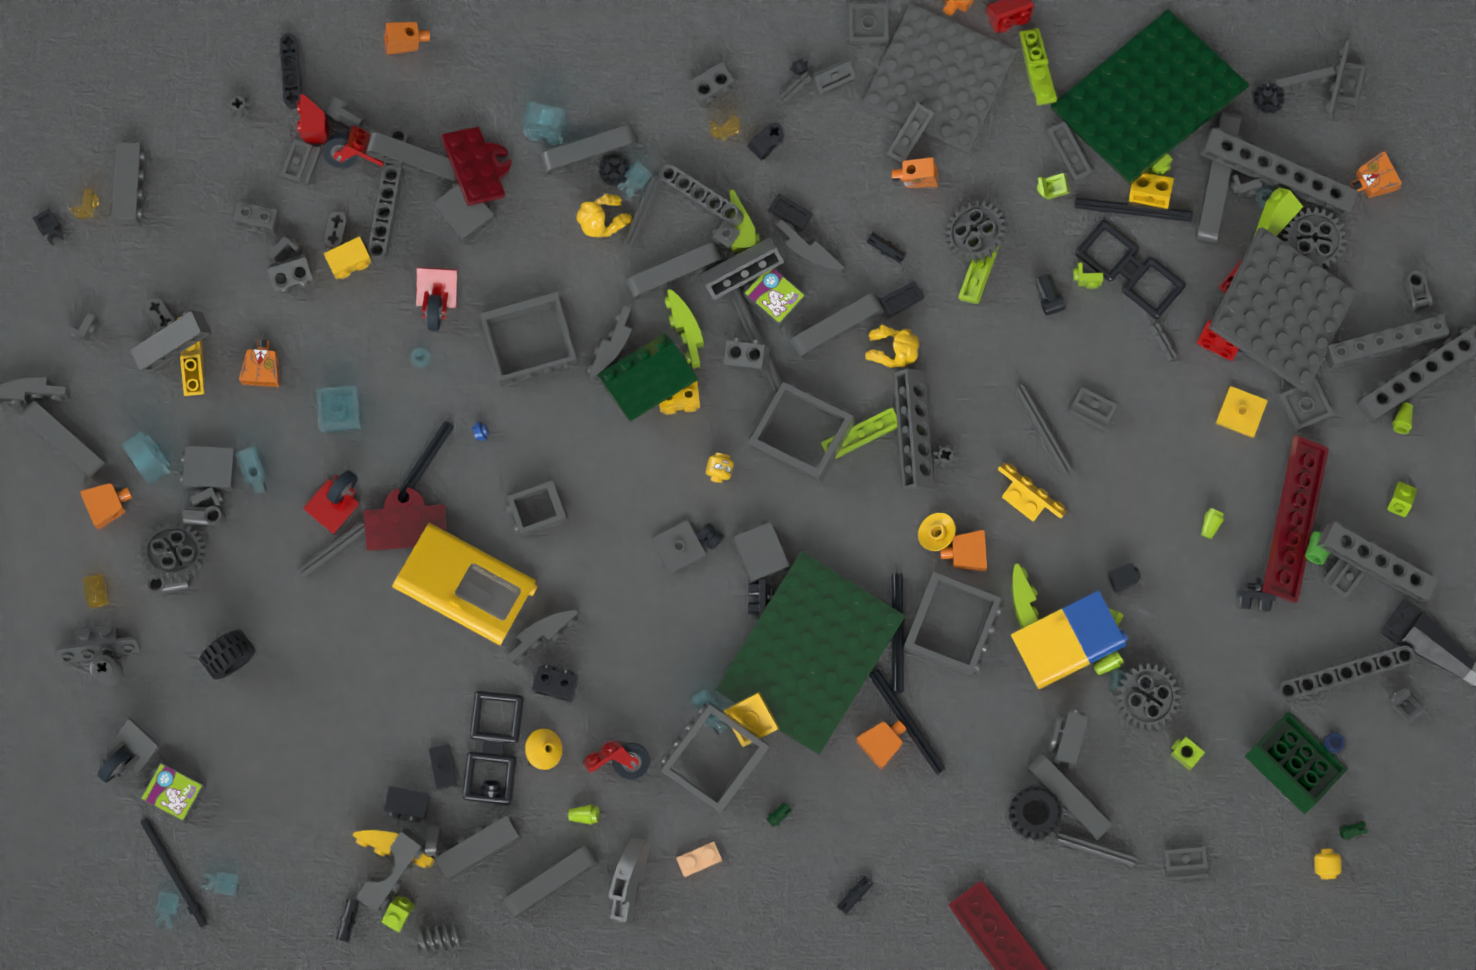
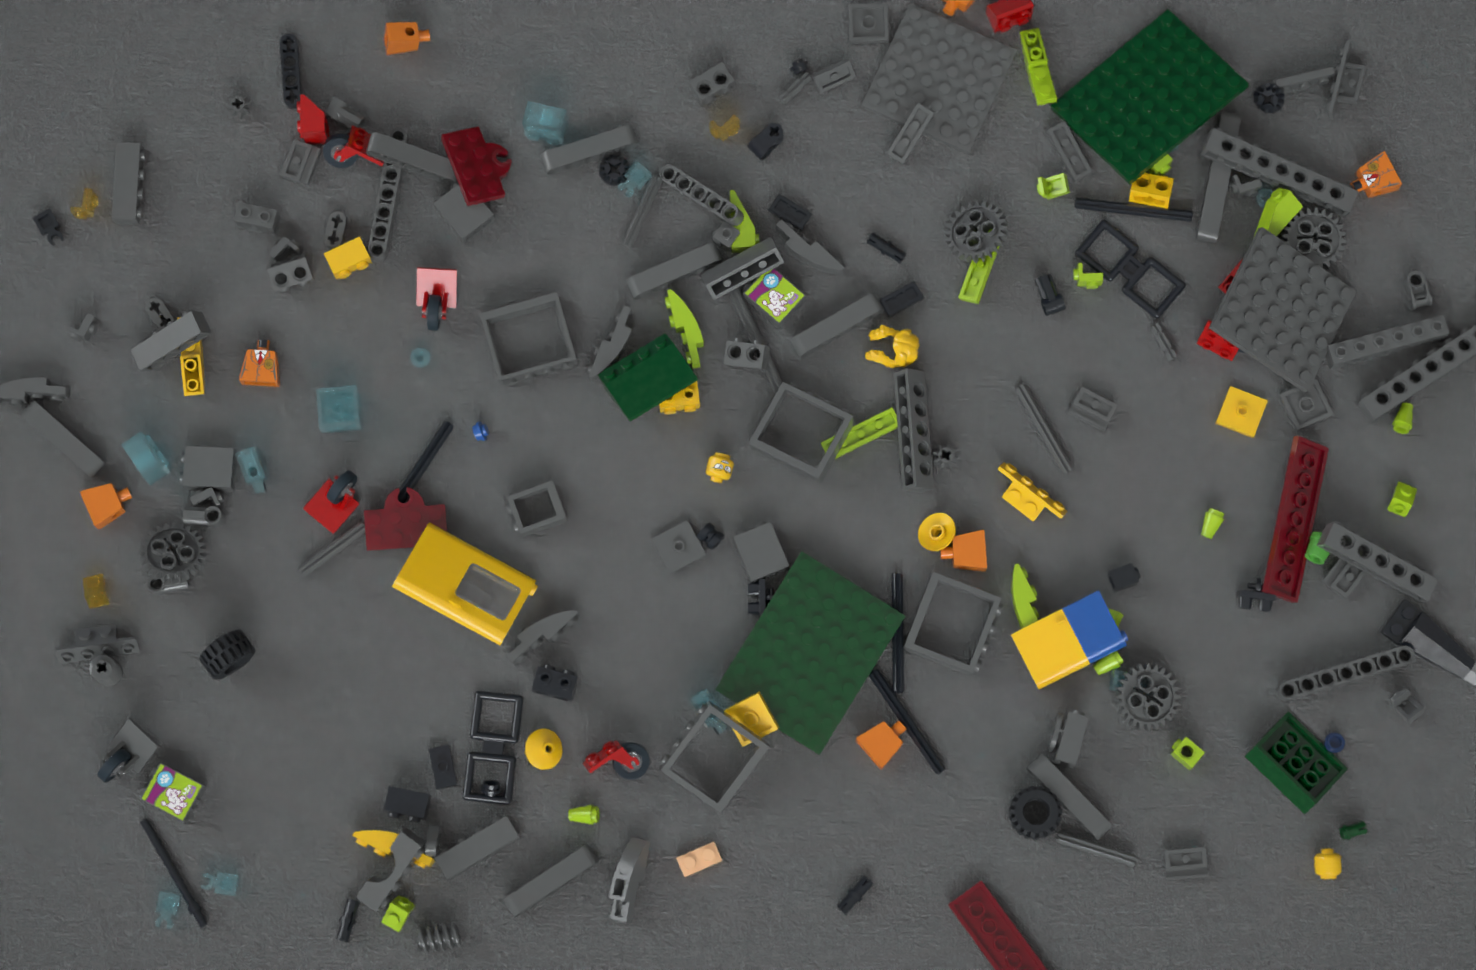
(592, 217): yellow hair -> none
(779, 814): dark green pin -> none
(917, 173): orange torso -> none

